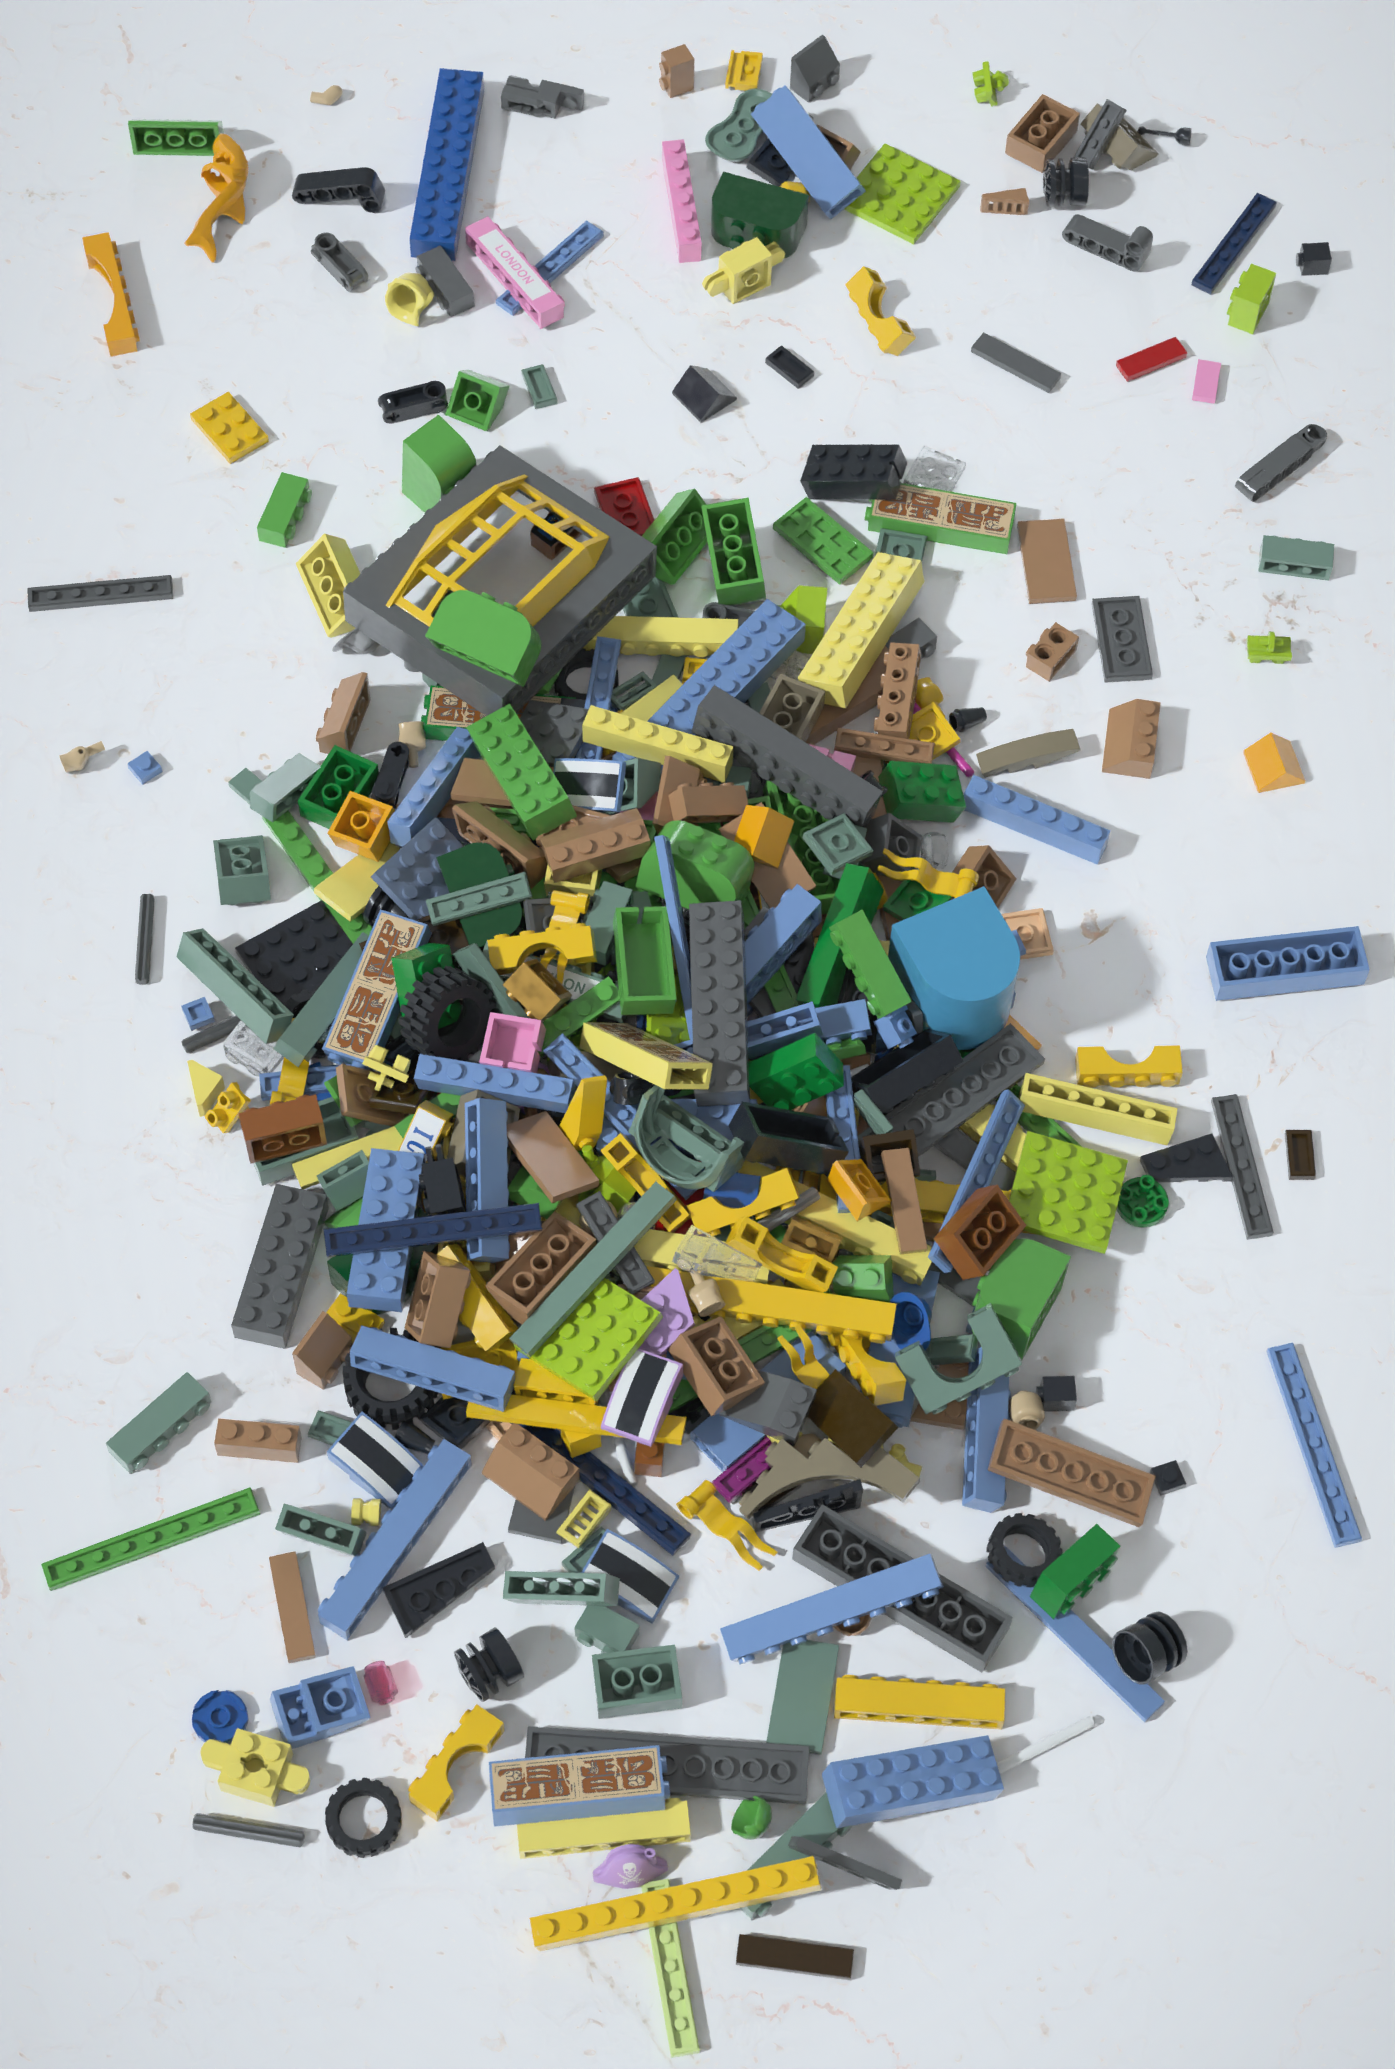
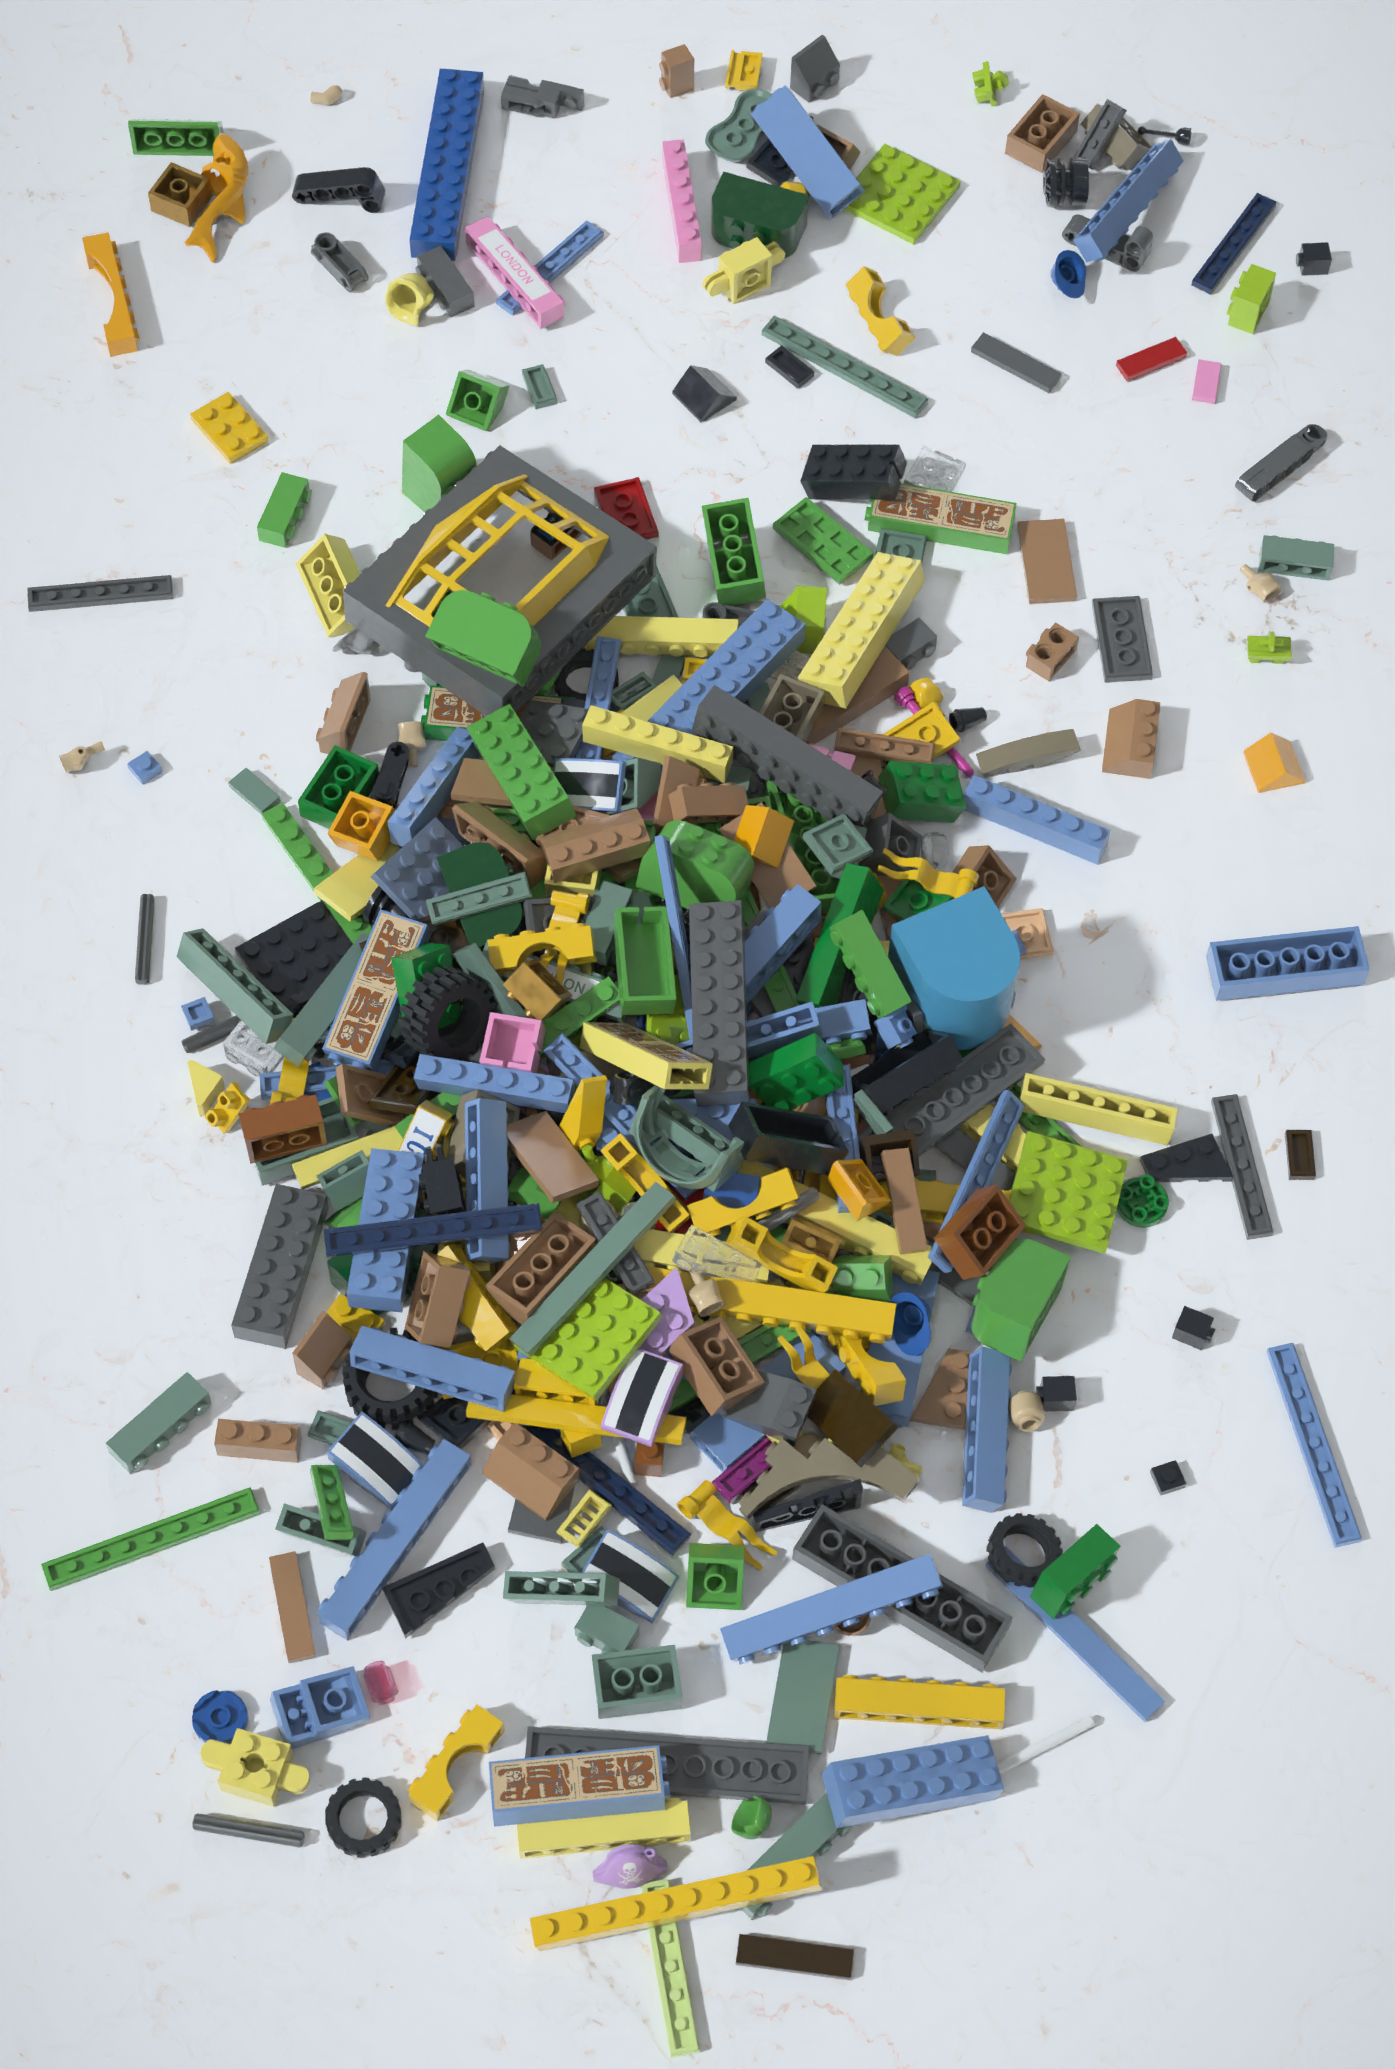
(180, 194): none -> pearl gold brick
(242, 870): sand green slope -> none
(282, 787): brick -> none
(331, 1502): none -> bright green tile
(368, 1512): light yellow wheel -> none
(375, 1061): light yellow hips -> none
(413, 402): black piece -> none
(489, 1664): black wheel -> none
(678, 535): bright green slope -> none
(715, 1576): none -> bright green slope
(844, 1863): dark grey tile -> none
(845, 366): none -> sand green tile
(899, 690): medium nougat brick -> none
(937, 1390): sand green arch -> none
(952, 1349): sand green tile -> none
(1005, 202): medium nougat slope -> none
(1069, 274): none -> blue piece
(1071, 1473): medium nougat plate -> none
(1097, 1068): yellow arch -> none
(1128, 201): none -> medium blue brick
(1149, 1647): black wheel -> none
(1194, 1328): none -> black brick
(1261, 584): none -> tan piece

